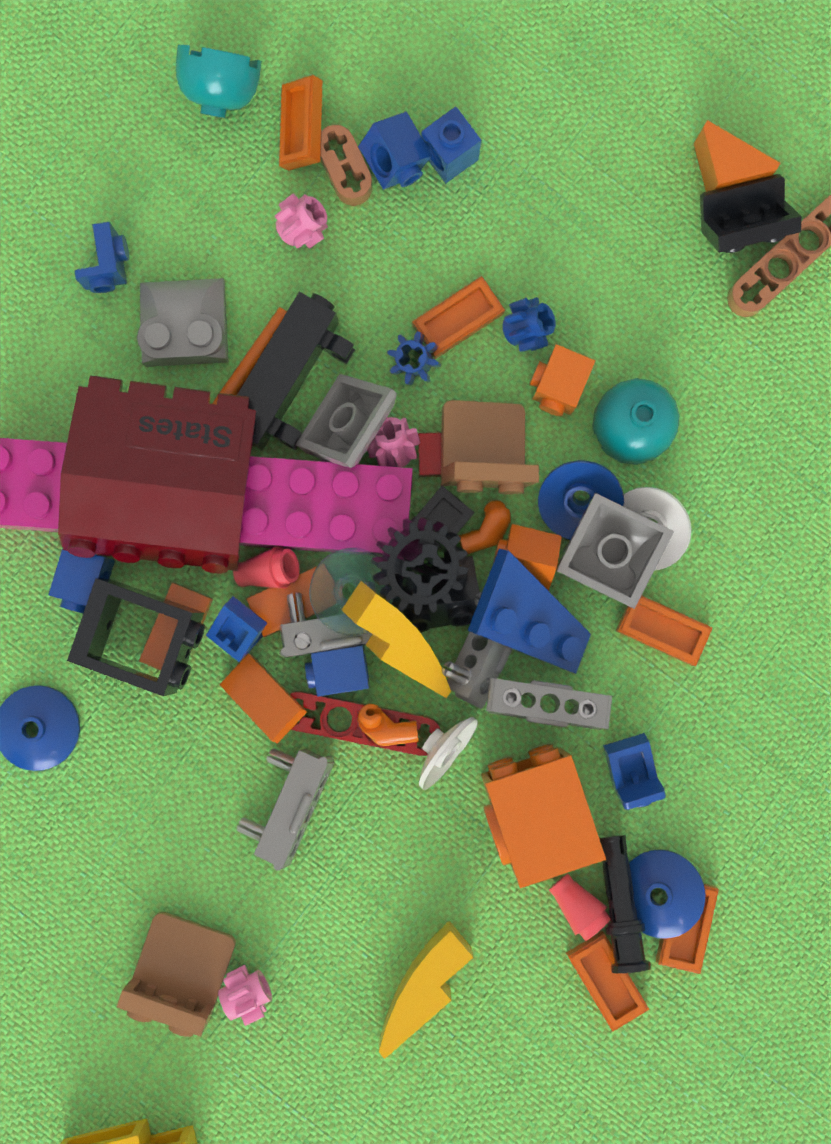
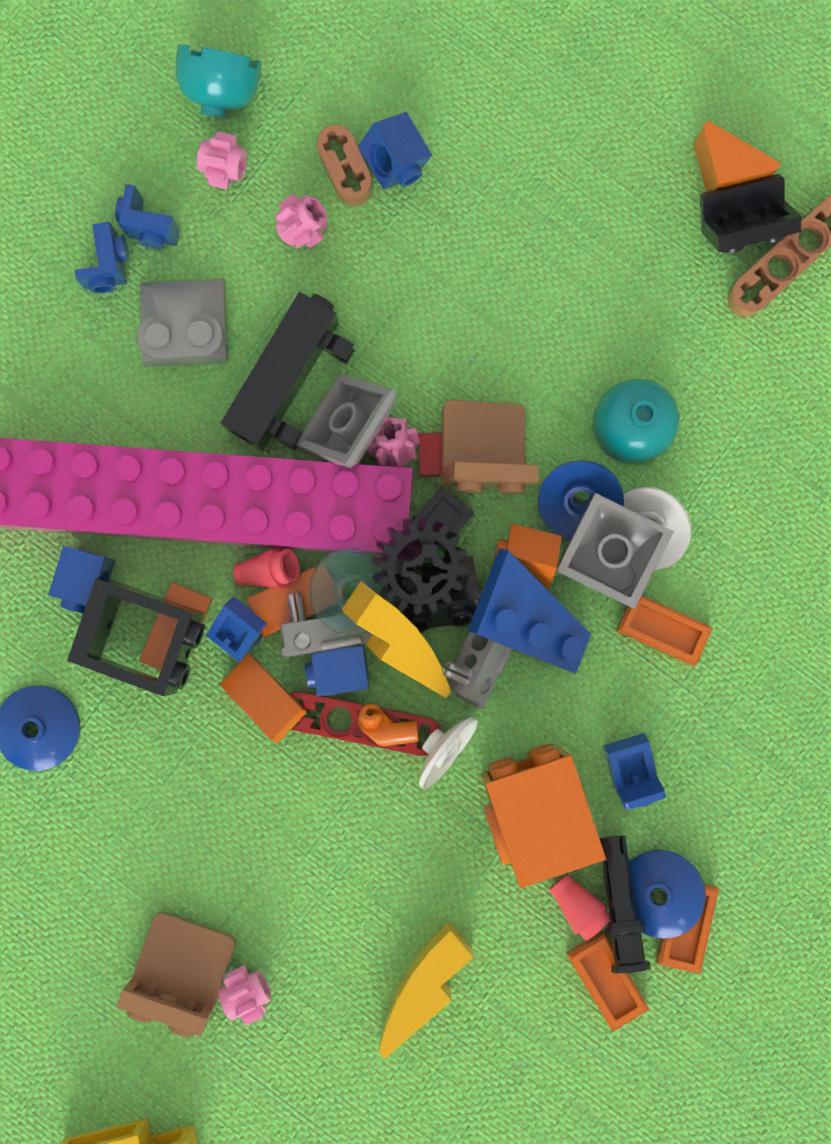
(146, 227): none -> blue bracket
(156, 475): dark red hinge -> none
(222, 160): none -> bright pink gear
(245, 367): orange bar -> none
(293, 807): light grey piece -> none
(300, 123): orange tile -> none
(402, 357): blue gear -> none
(452, 144): blue brick -> none
(459, 316): orange tile -> none
(492, 529): orange arm -> none
(529, 324): blue gear -> none
(561, 381): orange brick -> none
(589, 709): light grey piece -> none

